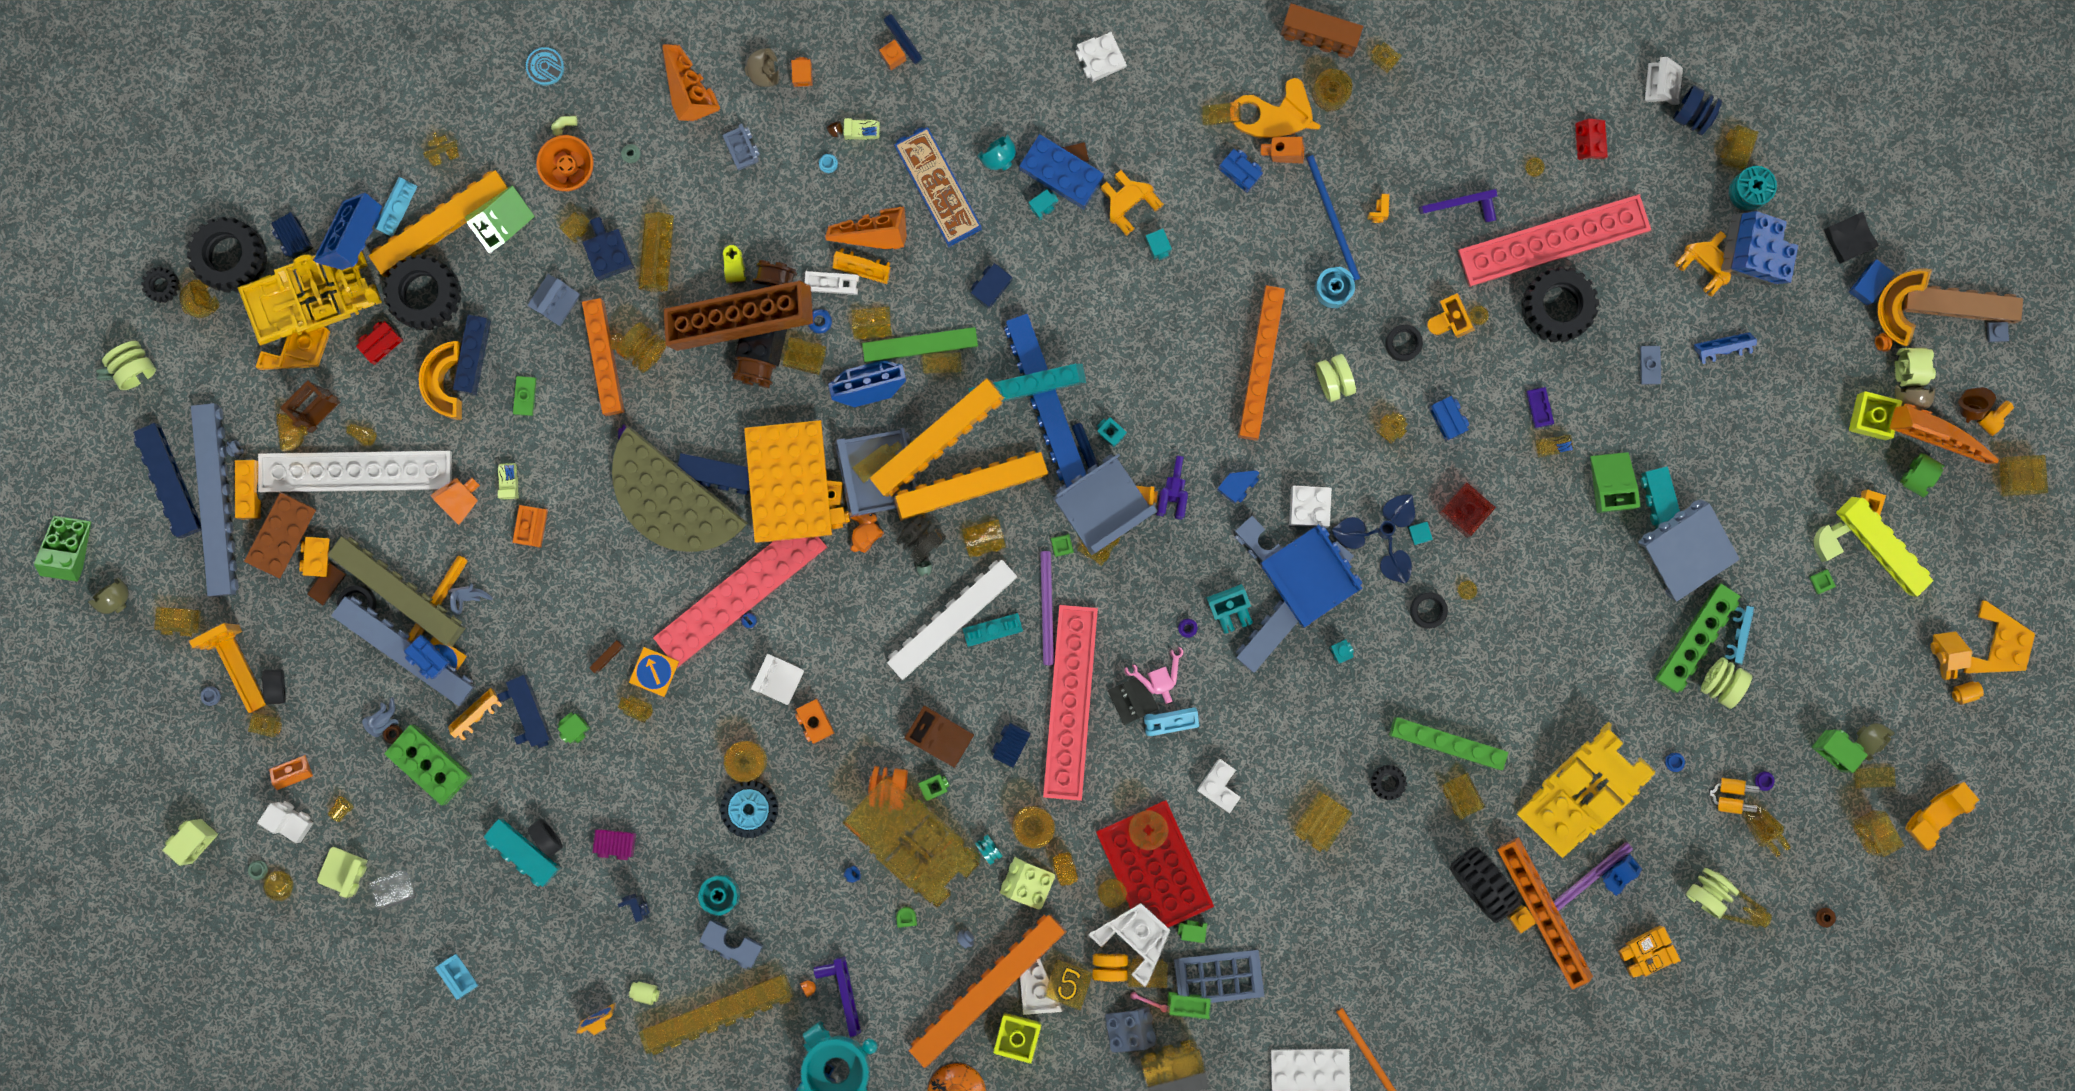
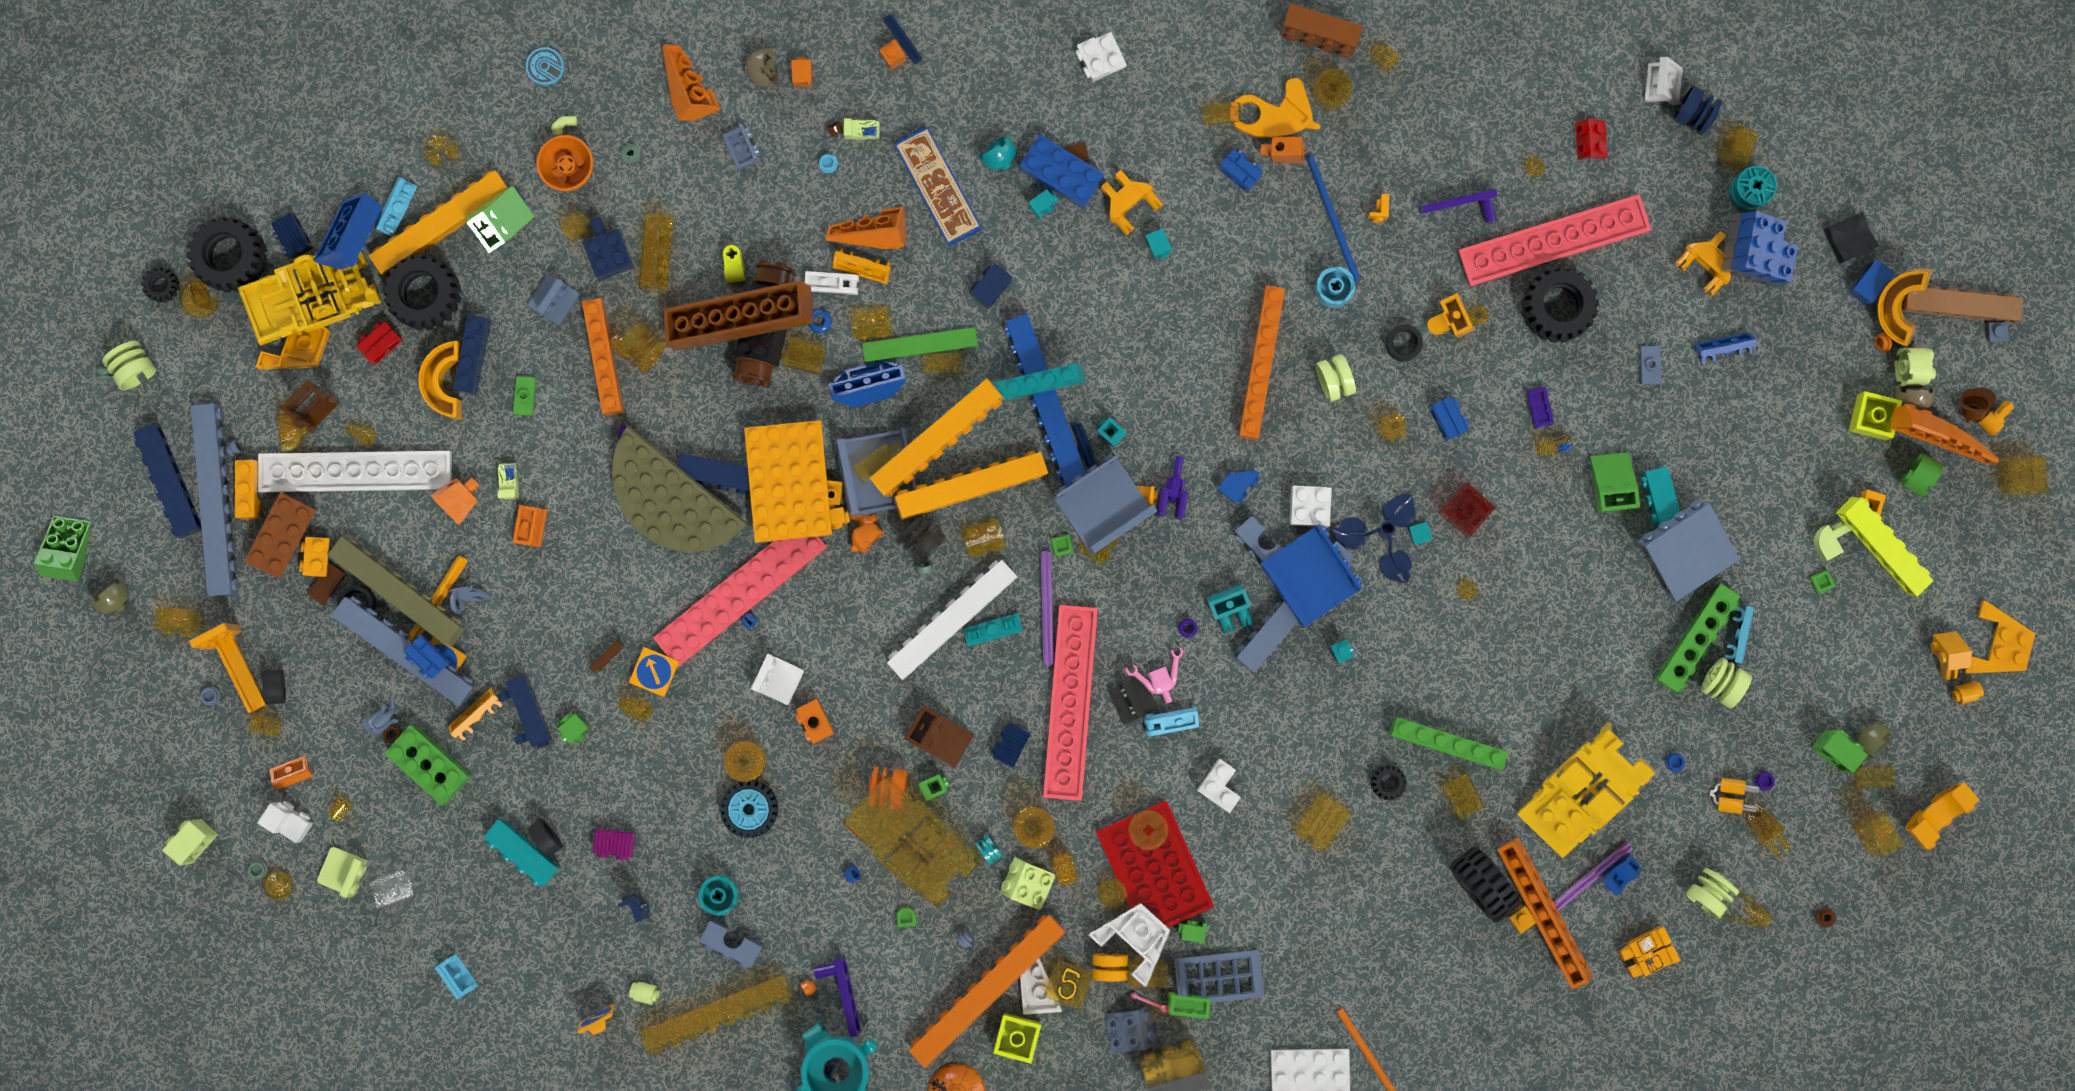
(1443, 610): black tyre -> none

